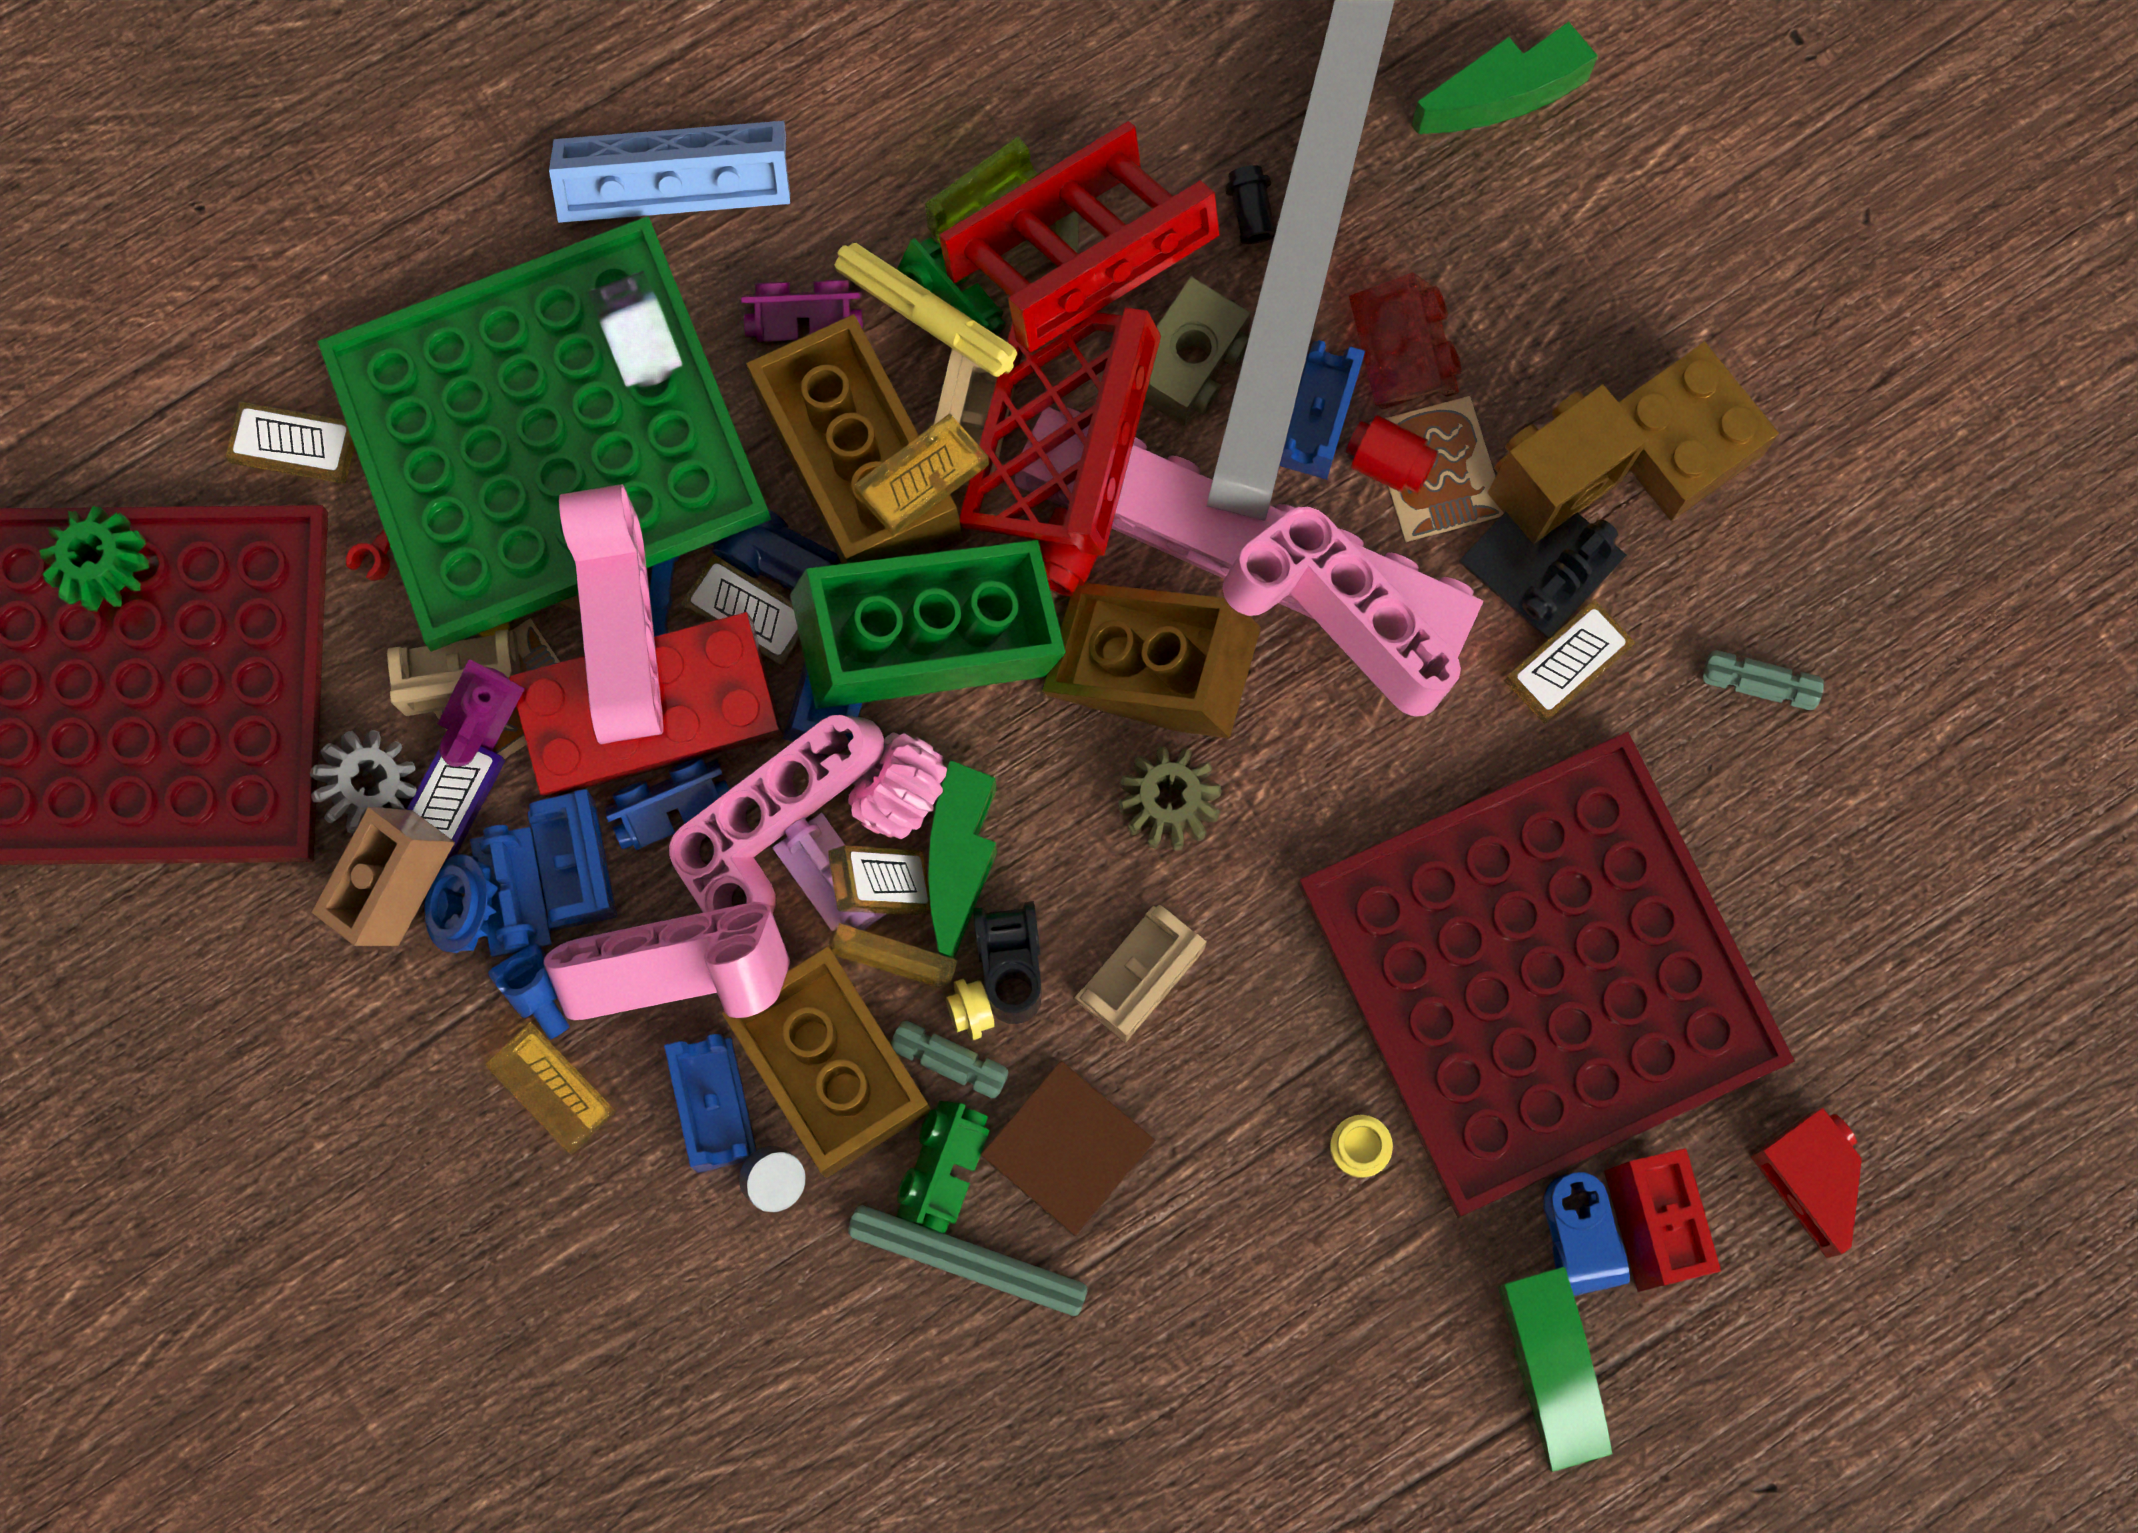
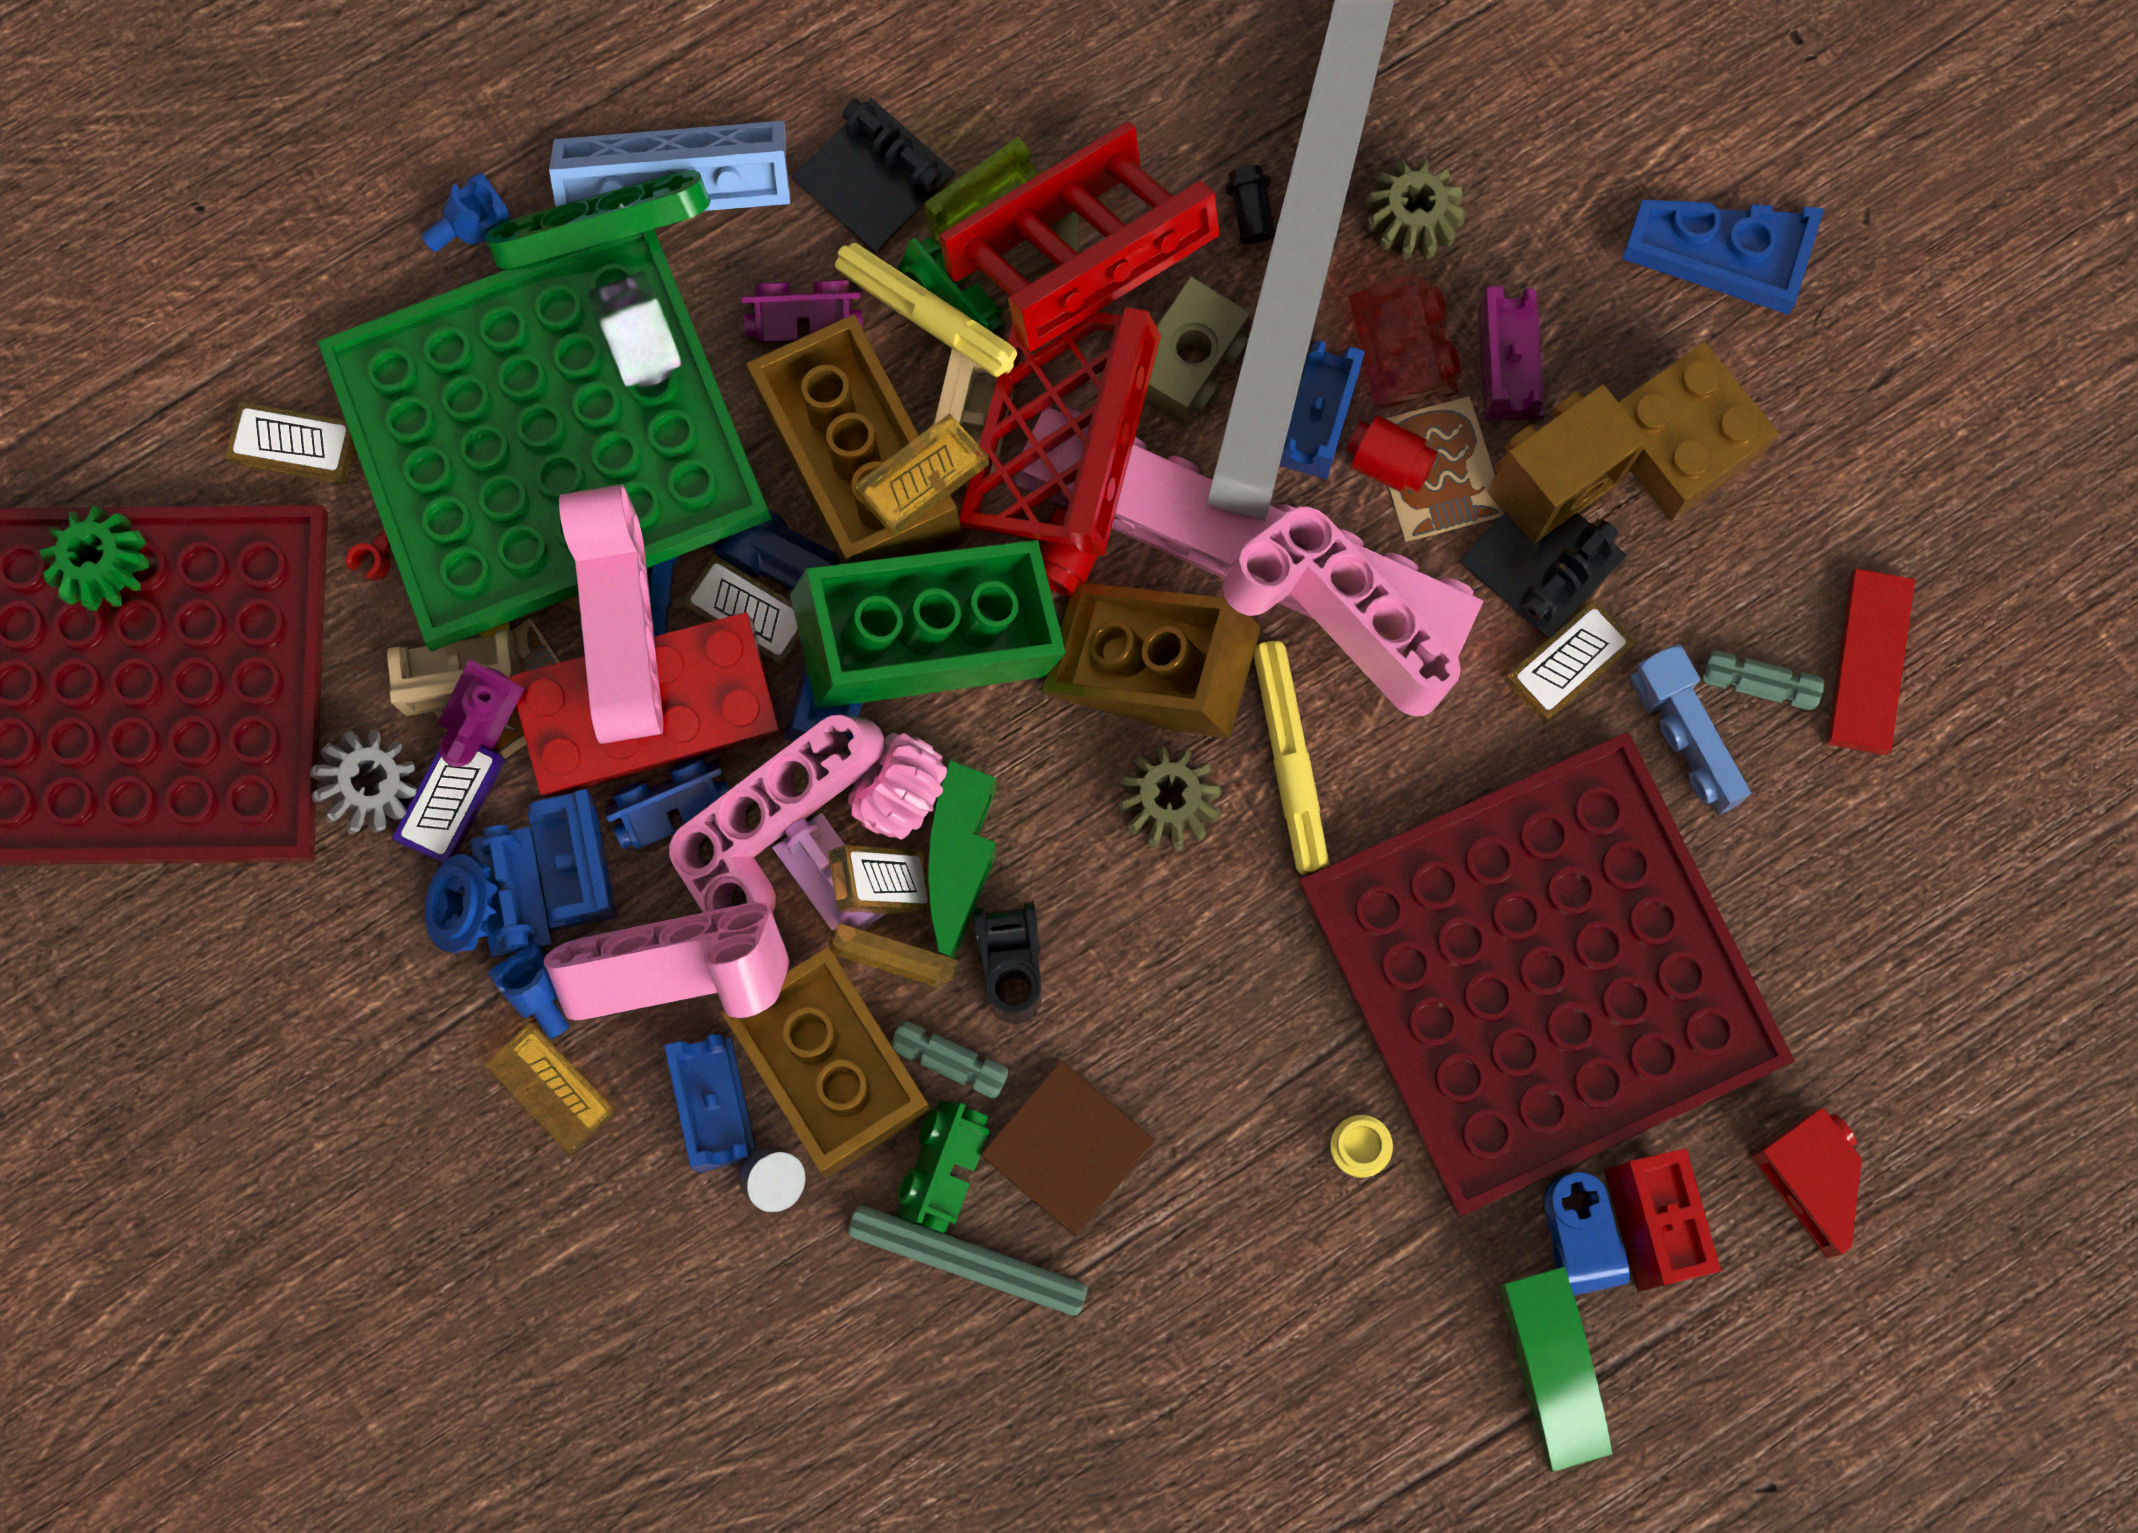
(383, 877): medium nougat brick -> none
(467, 214): none -> blue piece
(597, 219): none -> green beam
(873, 174): none -> black hinge
(970, 1008): light yellow plate -> none
(1141, 972): tan hinge -> none
(1291, 758): none -> light yellow axle
(1408, 191): none -> olive gear
(1507, 83): green slope -> none
(1510, 356): none -> magenta hinge
(1667, 685): none -> medium blue plate
(1735, 252): none -> blue wing
(1871, 662): none -> red tile

